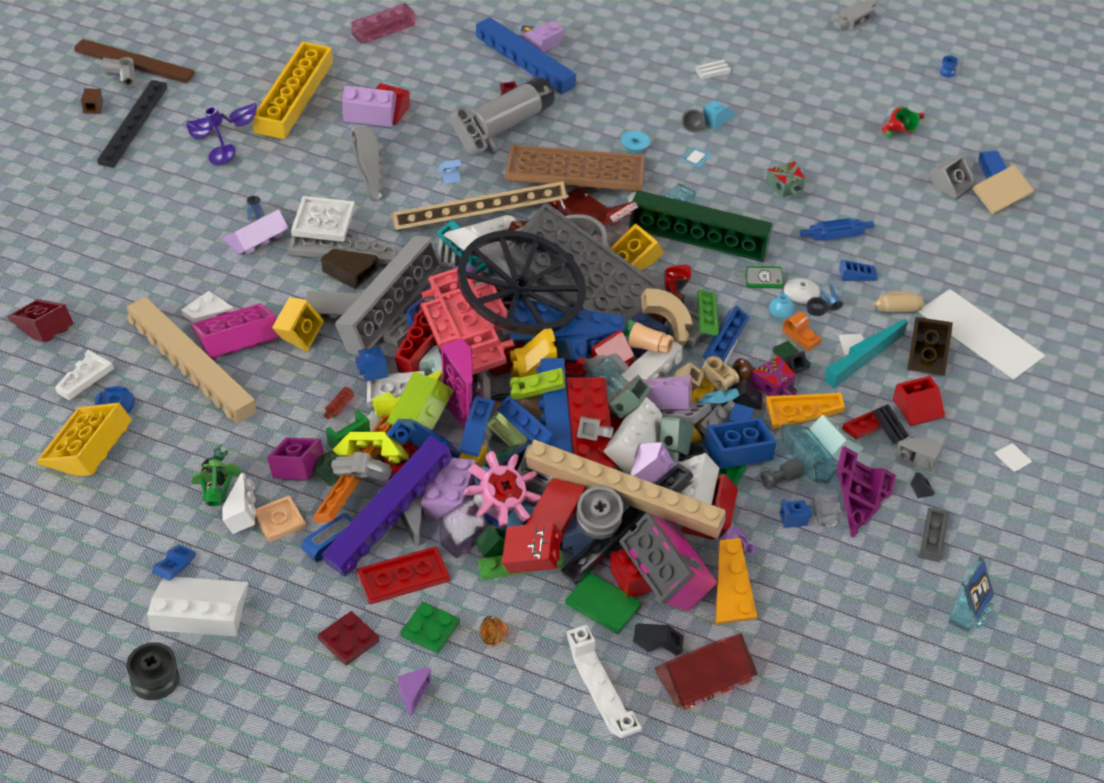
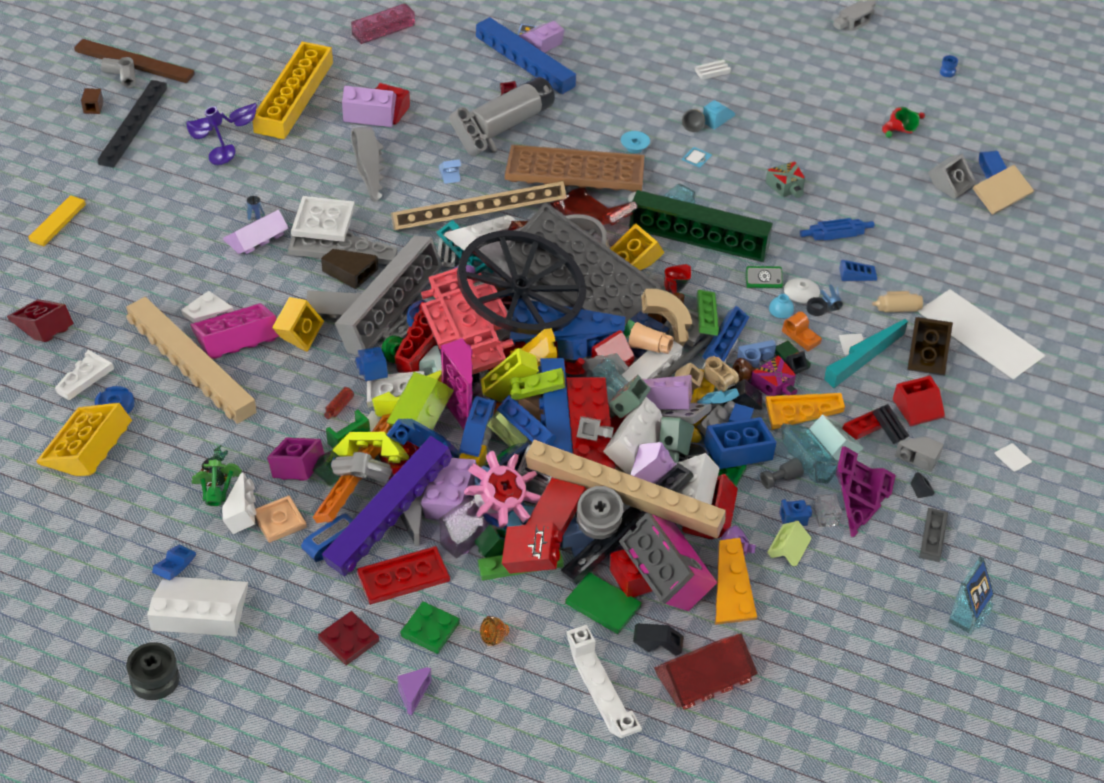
(56, 220): none -> yellow tile
(390, 347): none -> green plate
(497, 382): none -> neon yellow brick
(687, 357): none -> dark grey bar
(756, 352): none -> medium blue plate
(790, 542): none -> yellowish green panel

